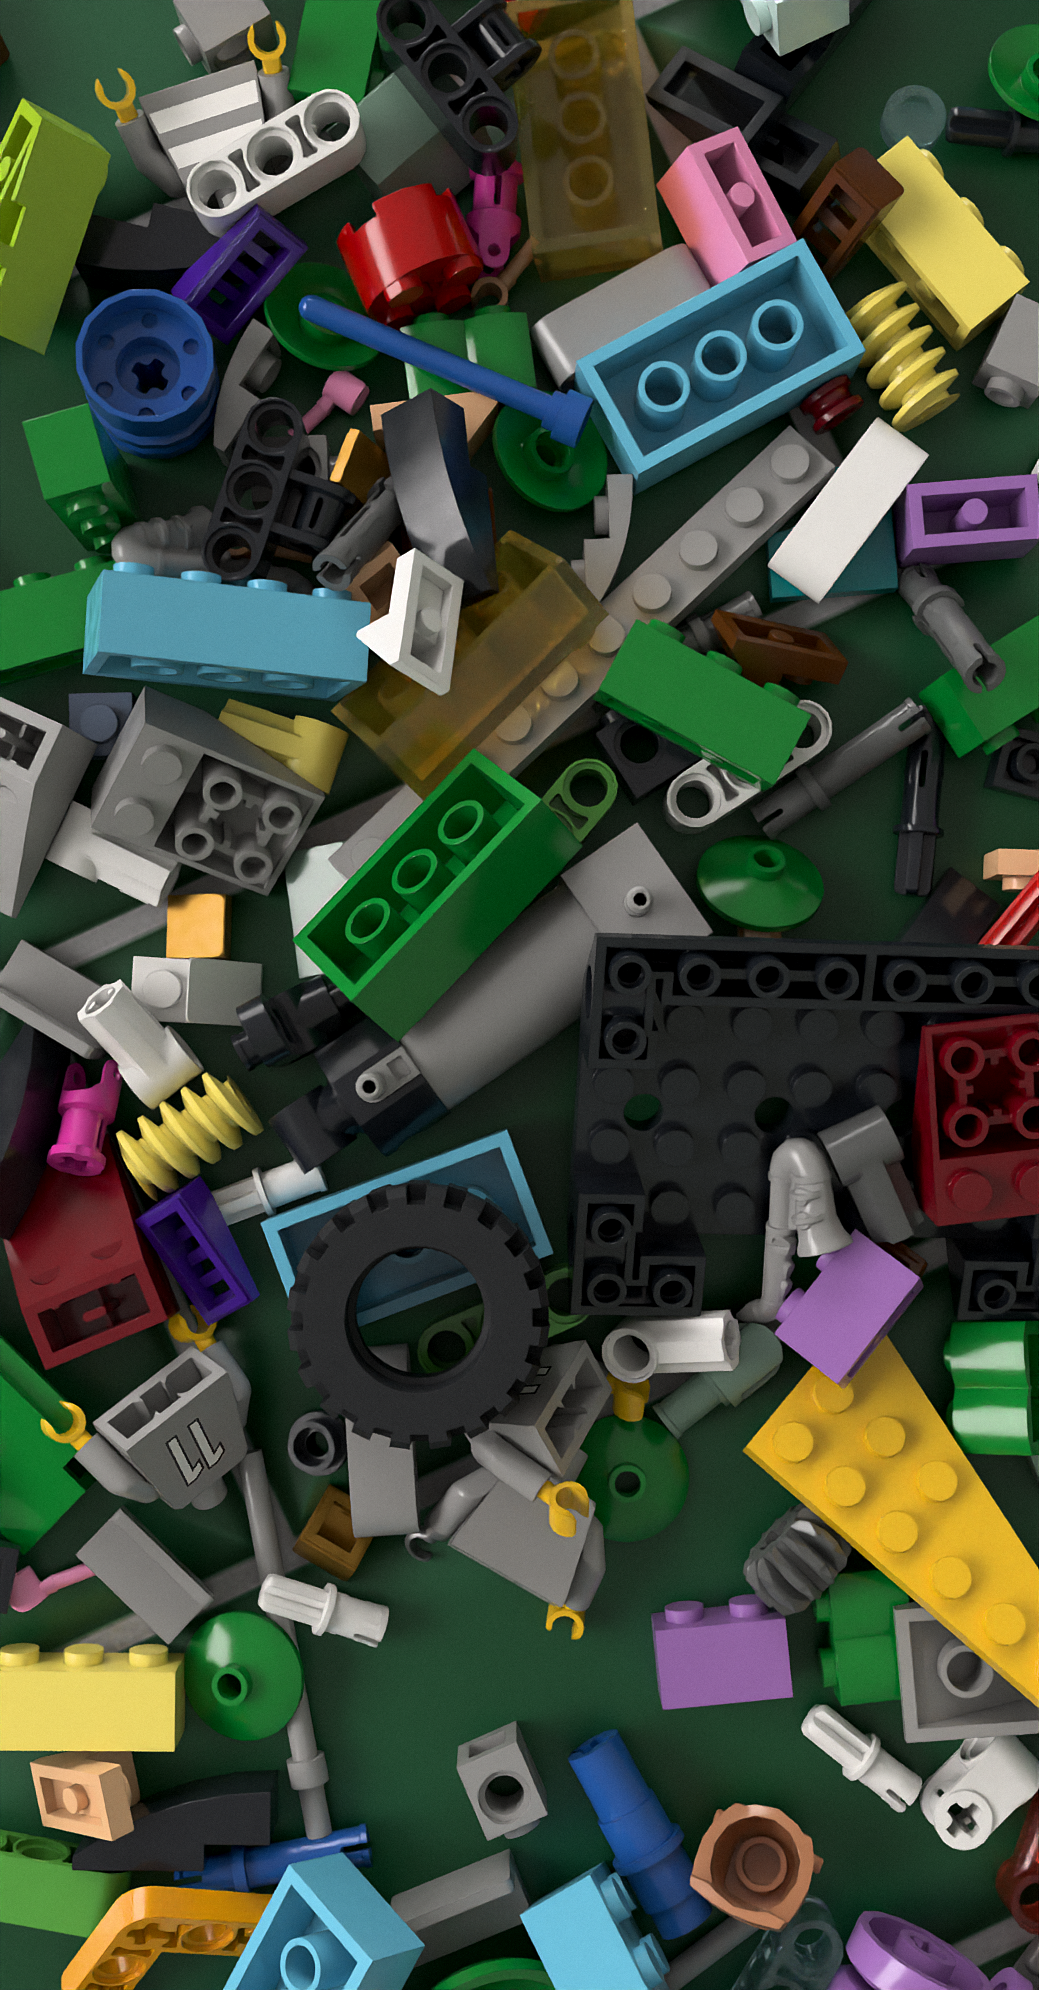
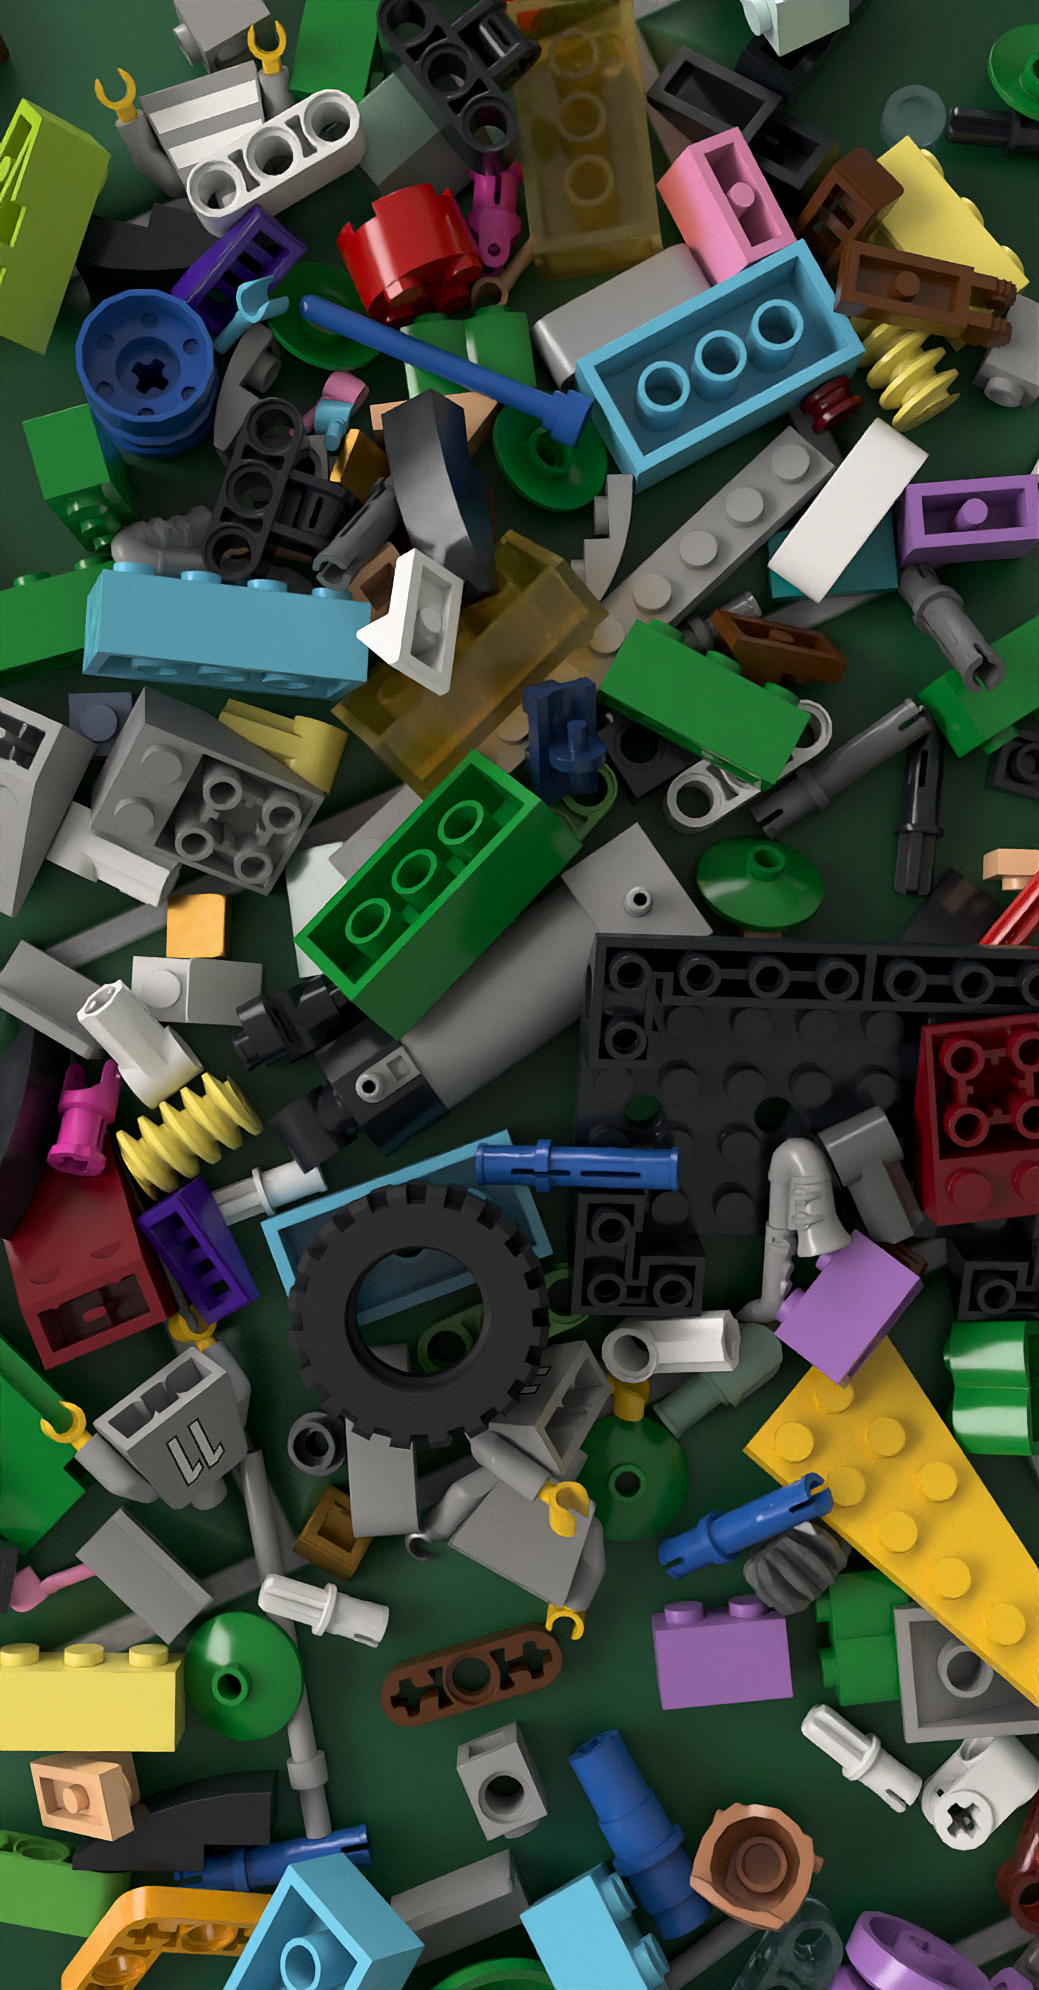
(253, 308): none -> medium azure hand
(333, 421): none -> medium azure hand
(422, 1673): none -> reddish brown beam
(562, 738): none -> dark blue hips
(577, 1166): none -> blue pin
(723, 1535): none -> blue pin
(922, 294): none -> reddish brown hinge

